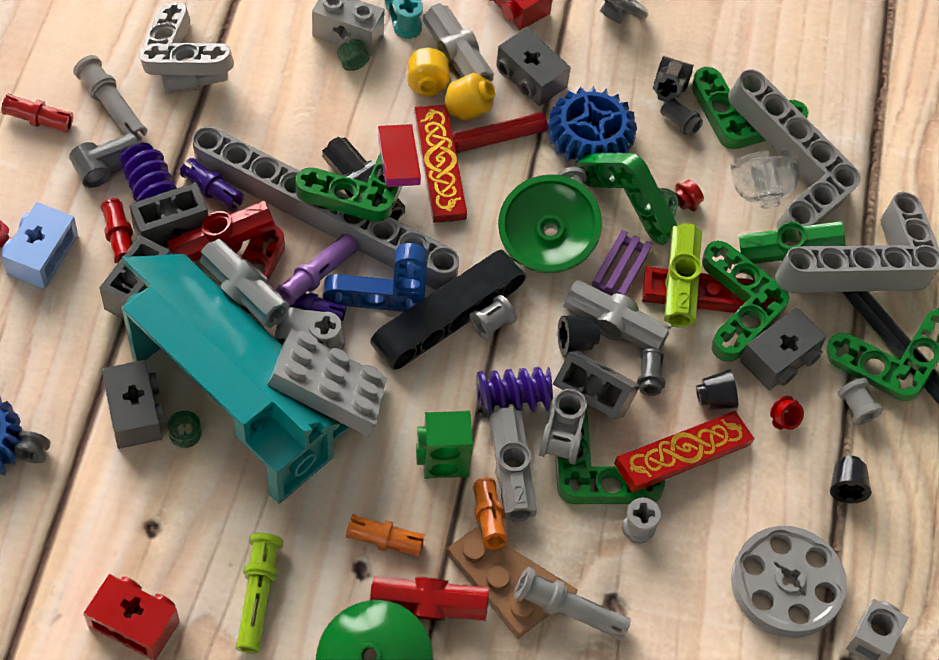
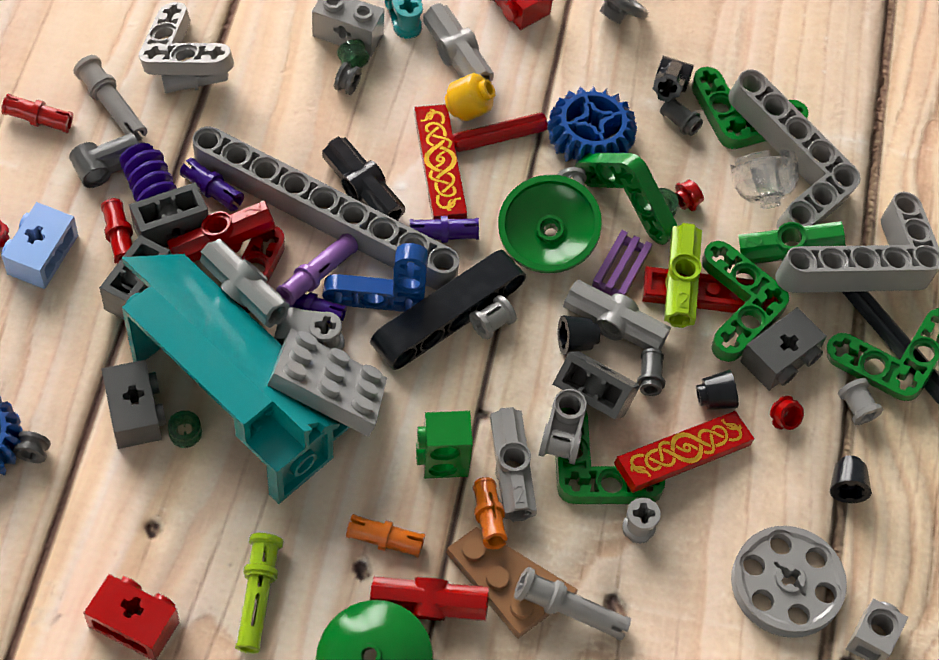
(347, 78): none -> dark grey bush
(363, 193): green beam -> none
(399, 155): red tile -> none
(428, 72): yellow head -> none
(447, 229): none -> dark purple pin
(514, 390): dark purple piece -> none
(532, 66): dark grey brick -> none

